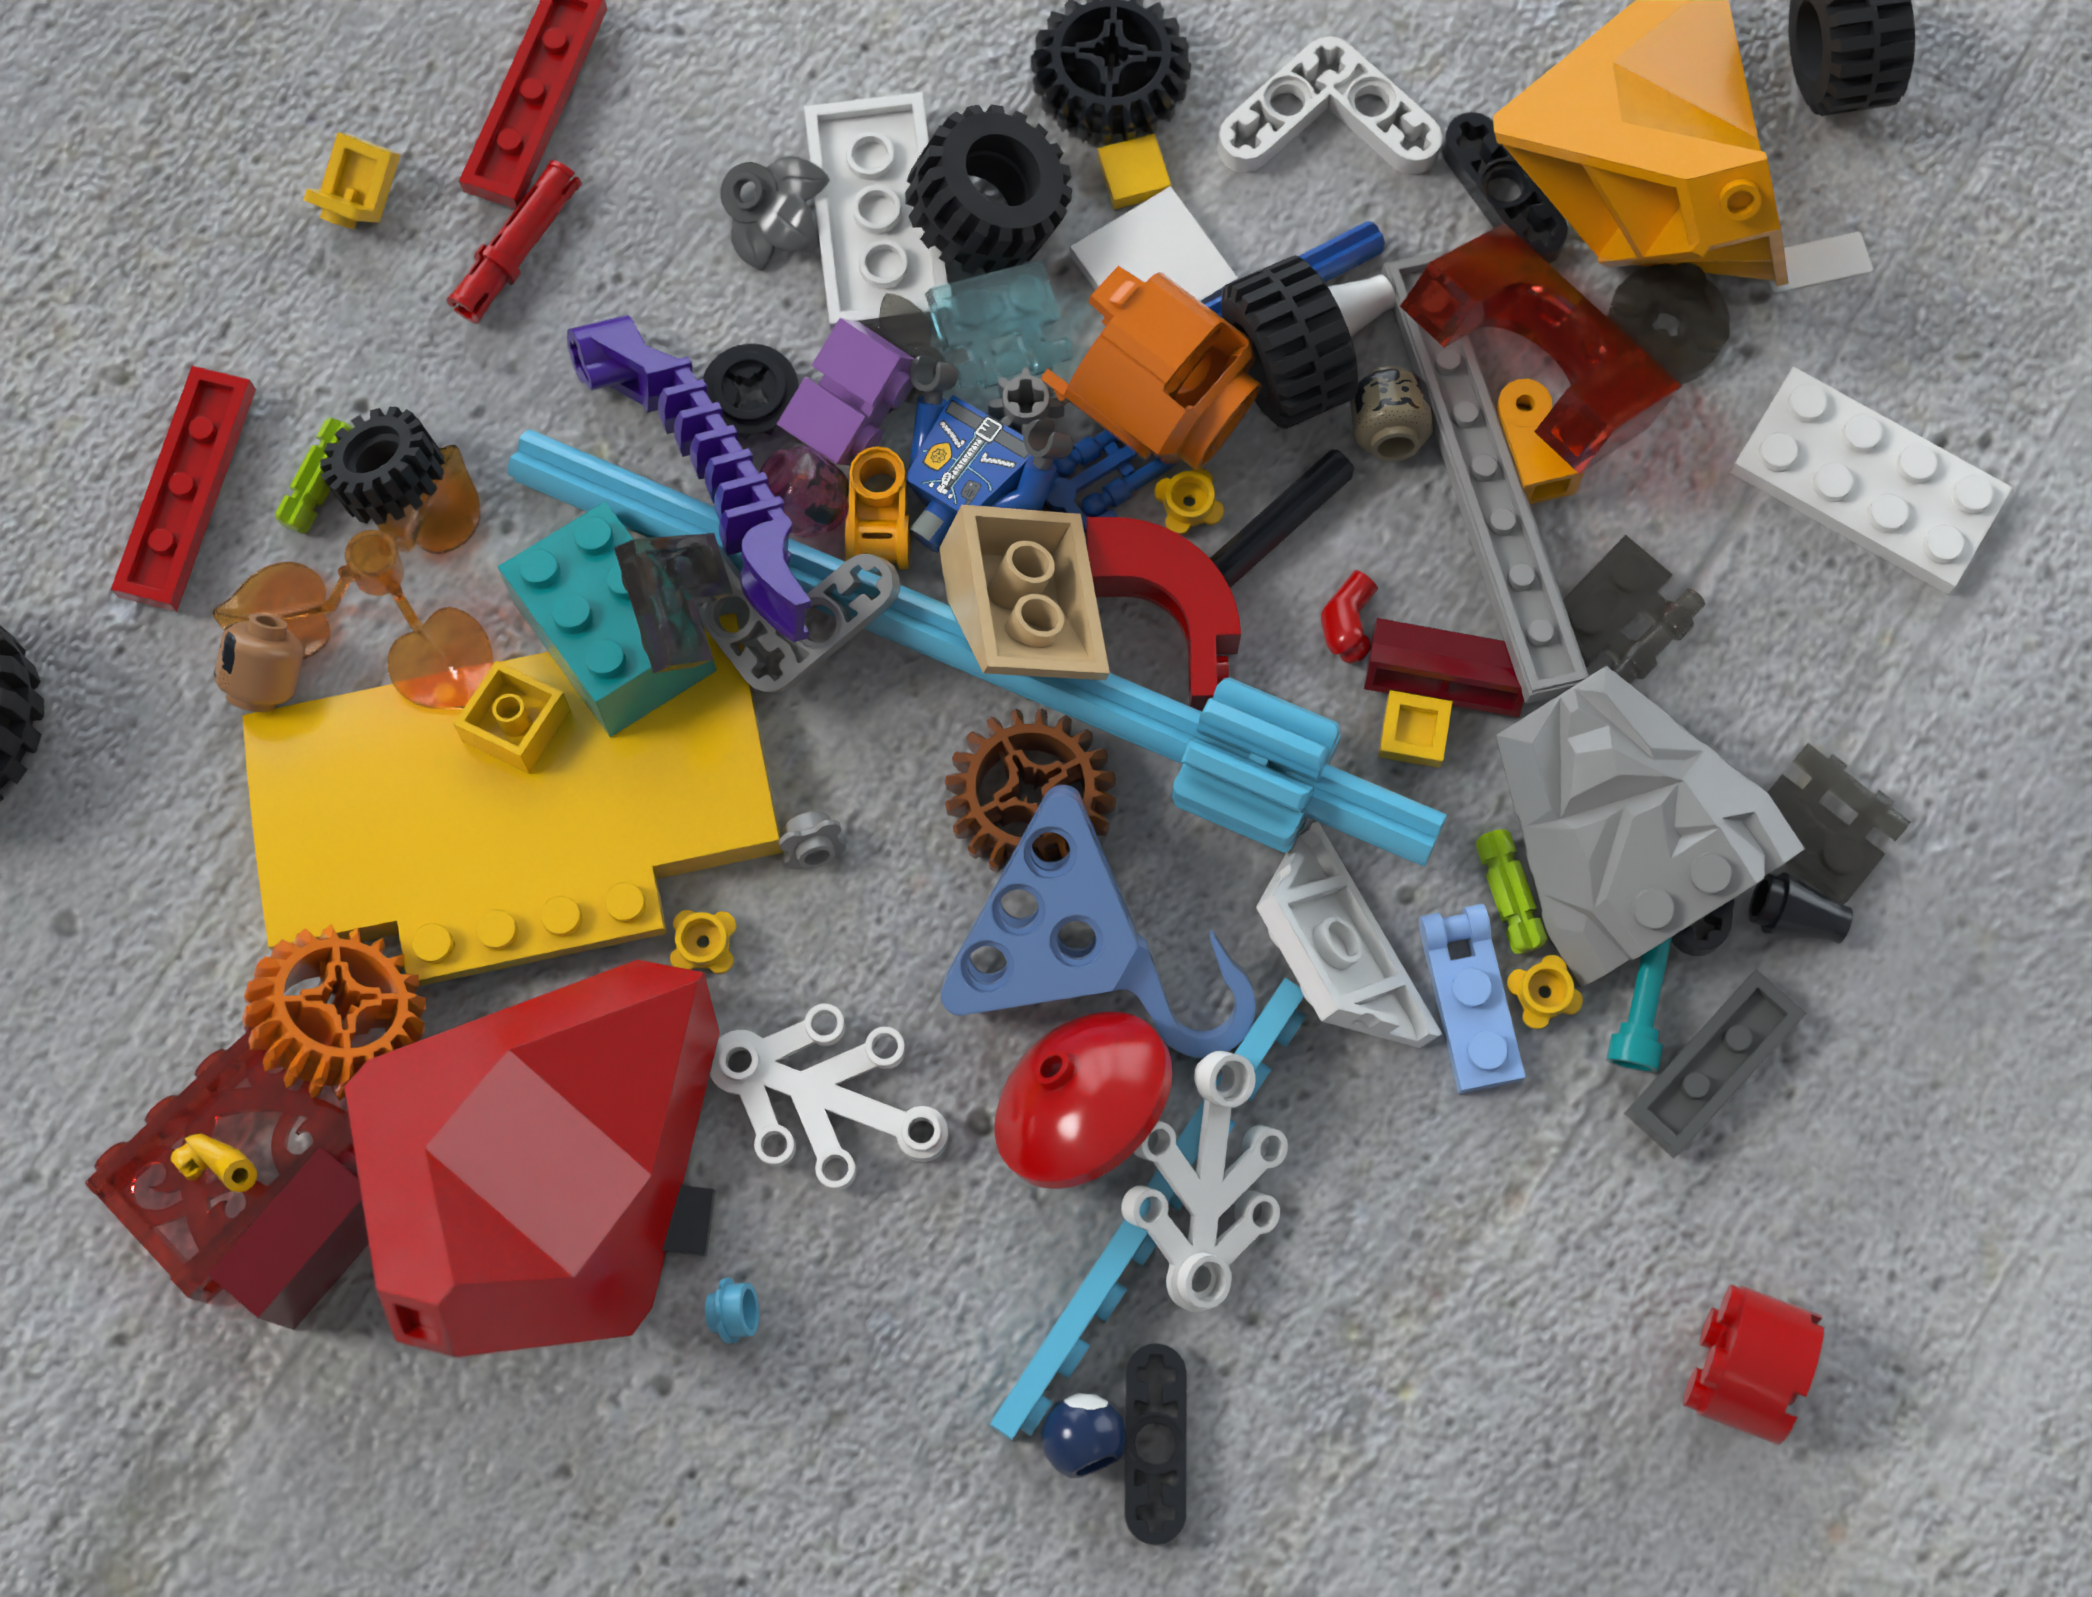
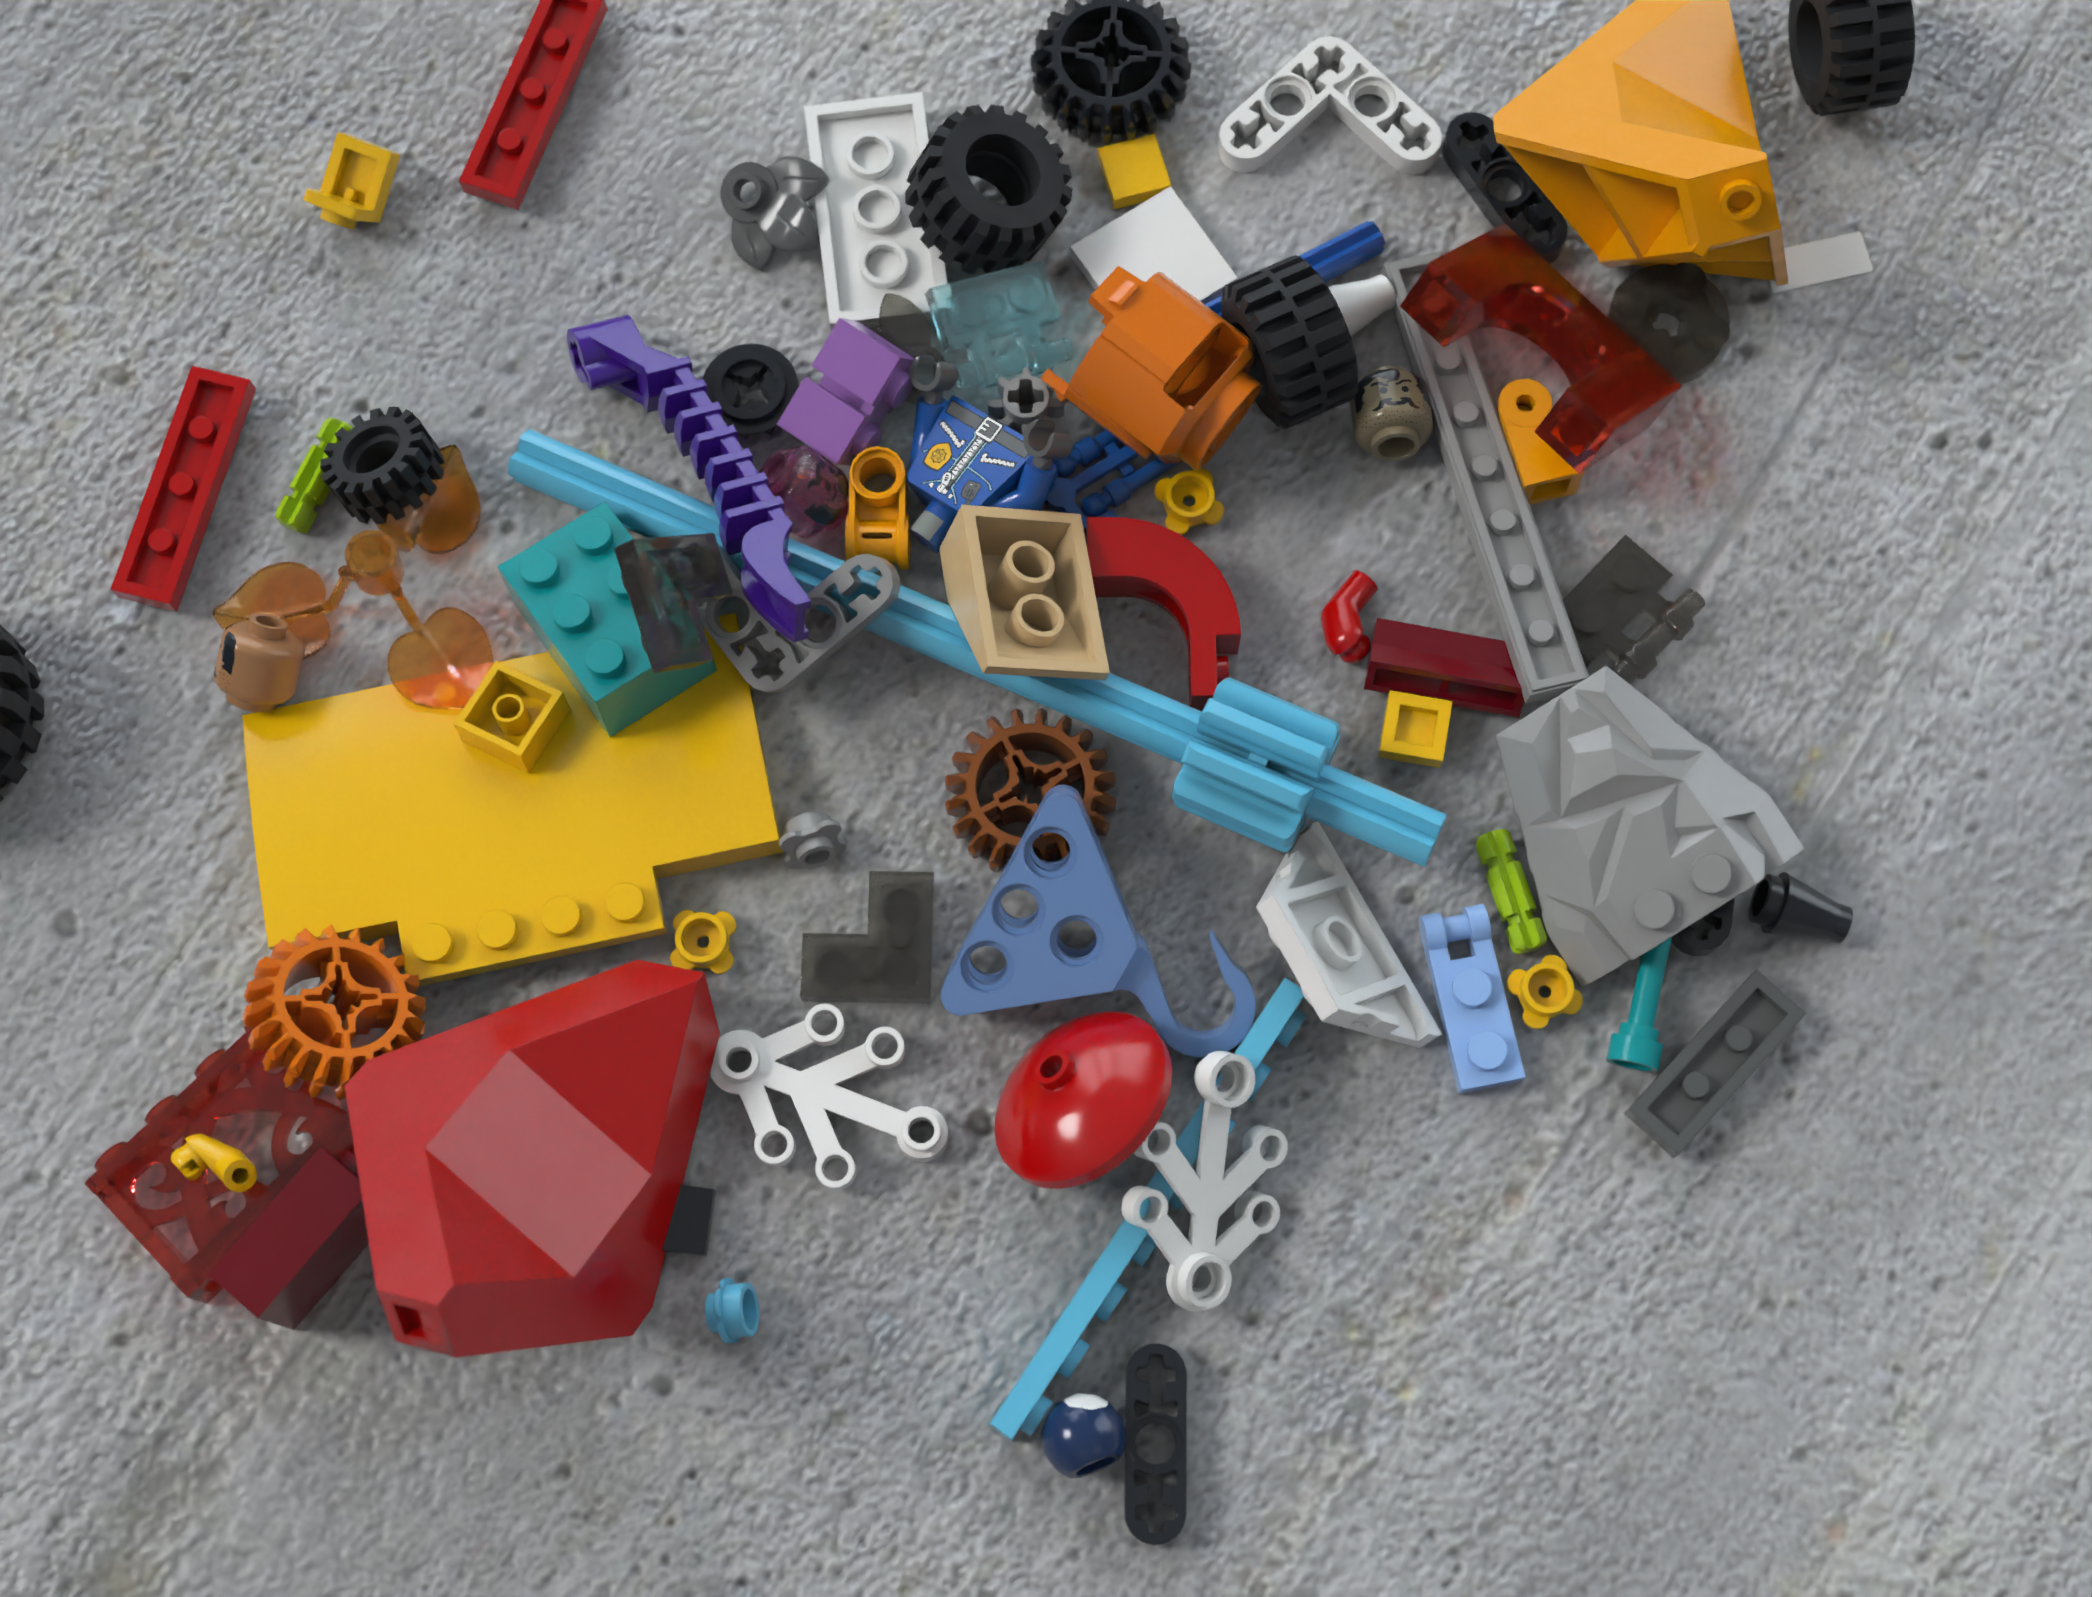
(505, 253): red pin -> none
(890, 960): none -> clear smoke plate
(1283, 516): black axle -> none
(1756, 1363): red brick -> none
(1834, 853): clear smoke plate -> none
(1871, 480): white plate -> none

